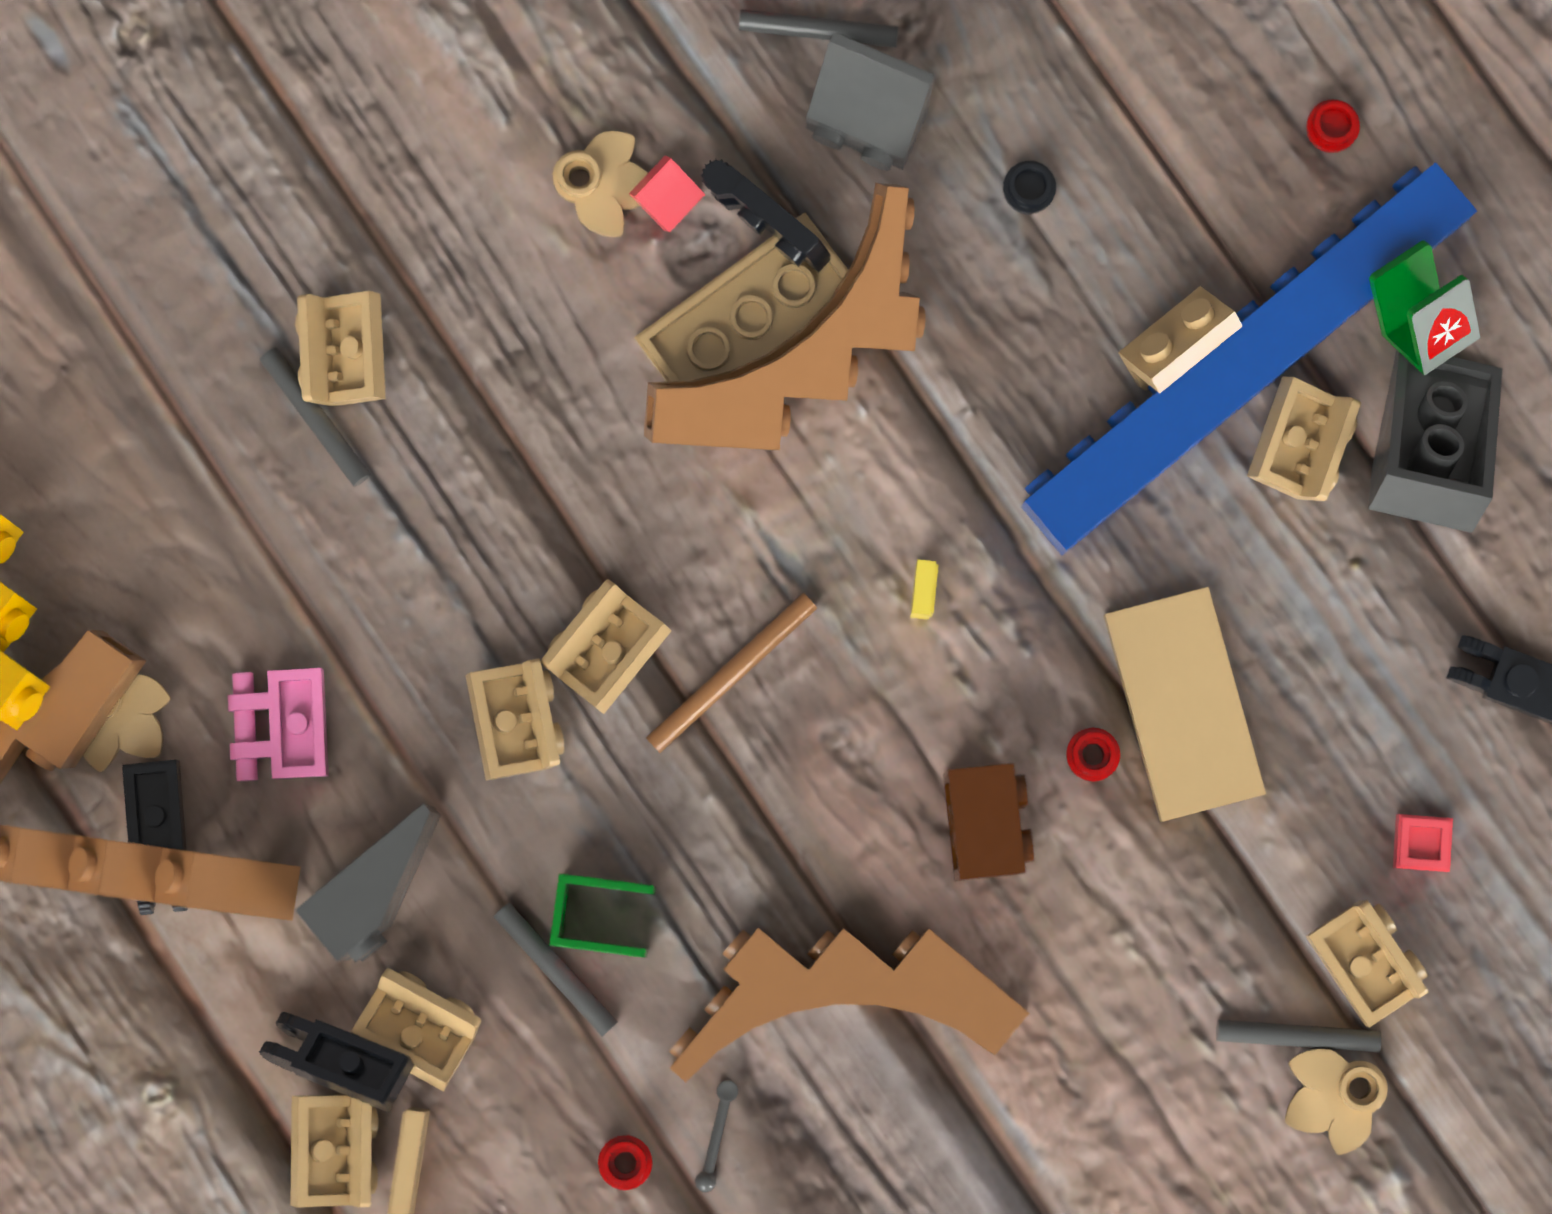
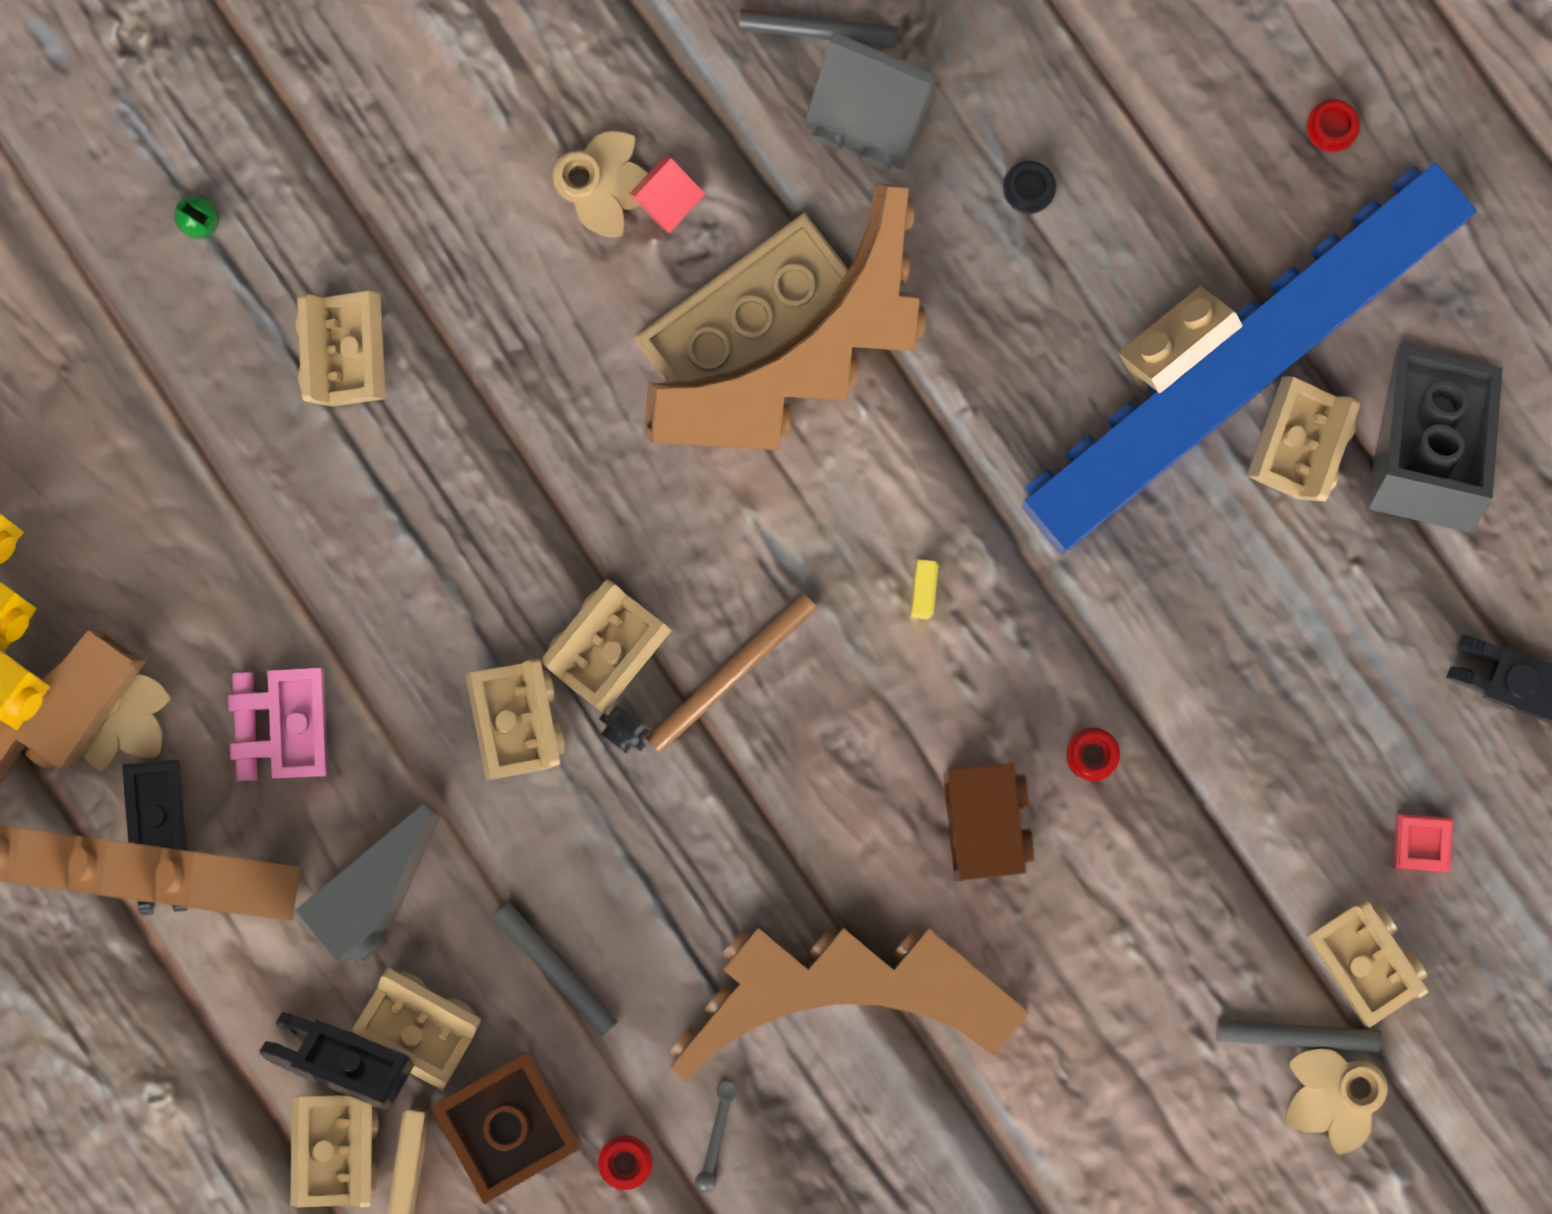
(190, 226): none -> green hinge
(315, 418): dark grey bar -> none
(507, 1127): none -> reddish brown brick
(560, 910): green piece -> none
(623, 730): none -> black plate
(763, 213): black hinge -> none
(1184, 704): tan tile -> none
(1418, 315): piece -> none

